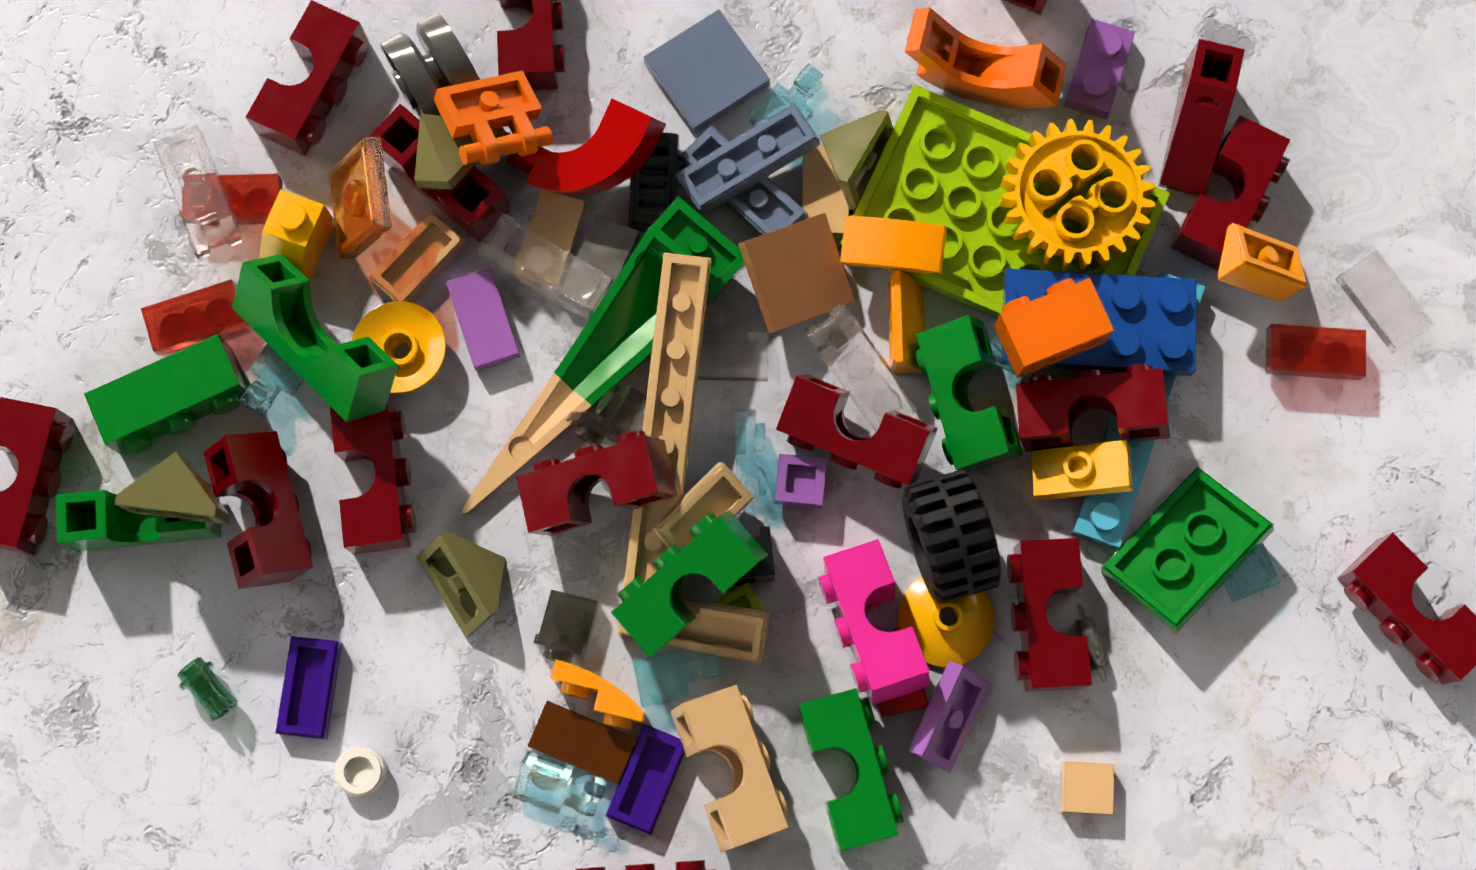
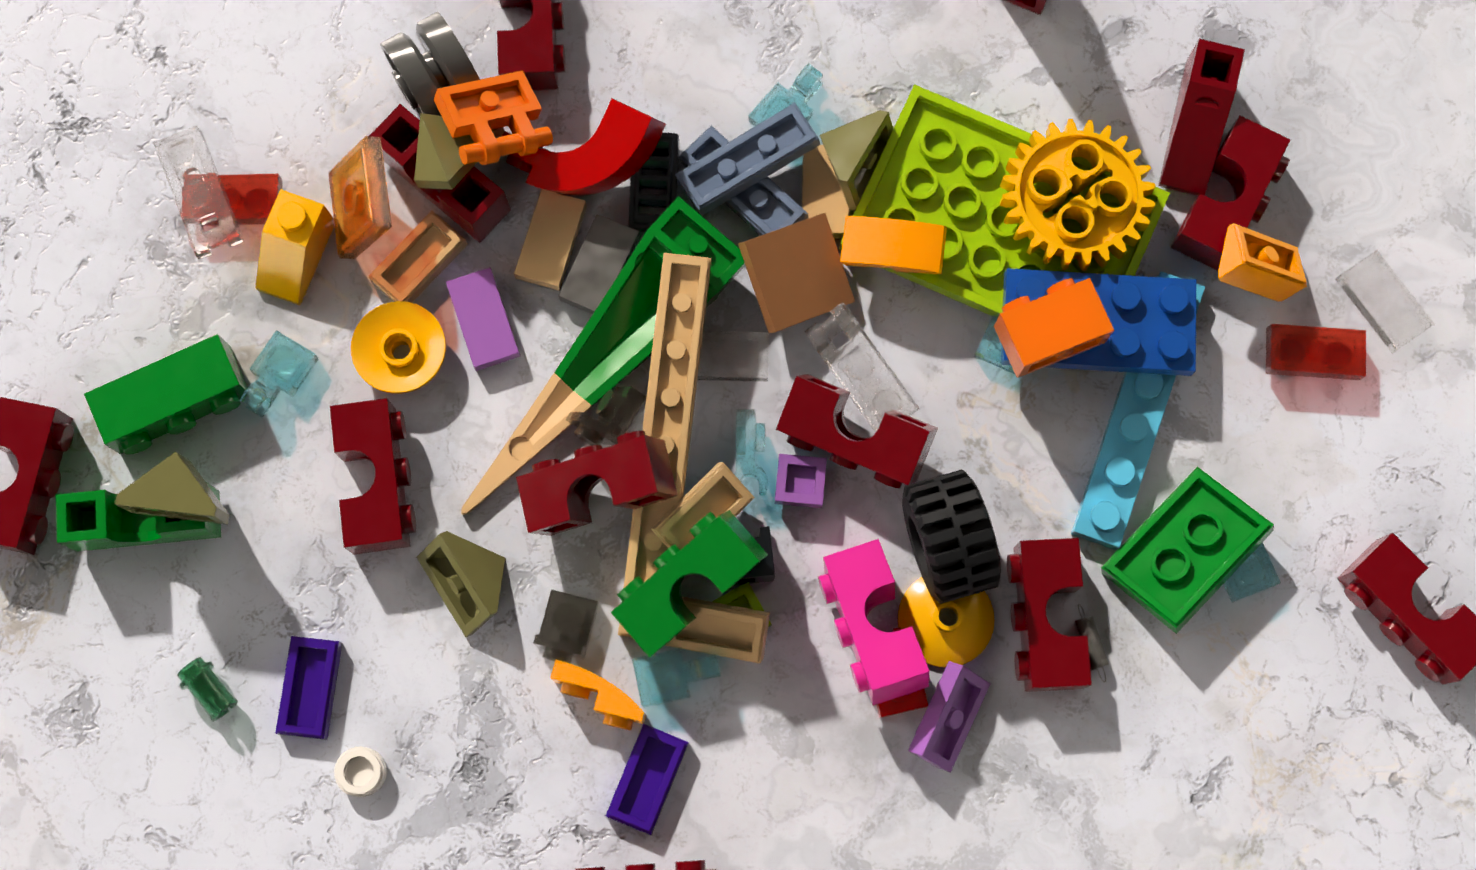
(192, 318): clear red plate -> none
(256, 472): dark red arch -> none
(279, 308): green arch -> none
(297, 113): dark red arch -> none
(546, 267): clear plate -> none
(550, 786): clear light blue plate -> none
(582, 742): reddish brown tile -> none
(706, 71): sand blue tile -> none
(723, 726): tan arch -> none
(842, 725): green arch -> none
(905, 321): light orange slope -> none
(951, 358): green arch -> none
(981, 71): orange arch -> none
(1051, 405): dark red arch -> none
(1082, 470): yellow plate -> none
(1087, 788): tan tile -> none
(1099, 69): medium lavender plate -> none

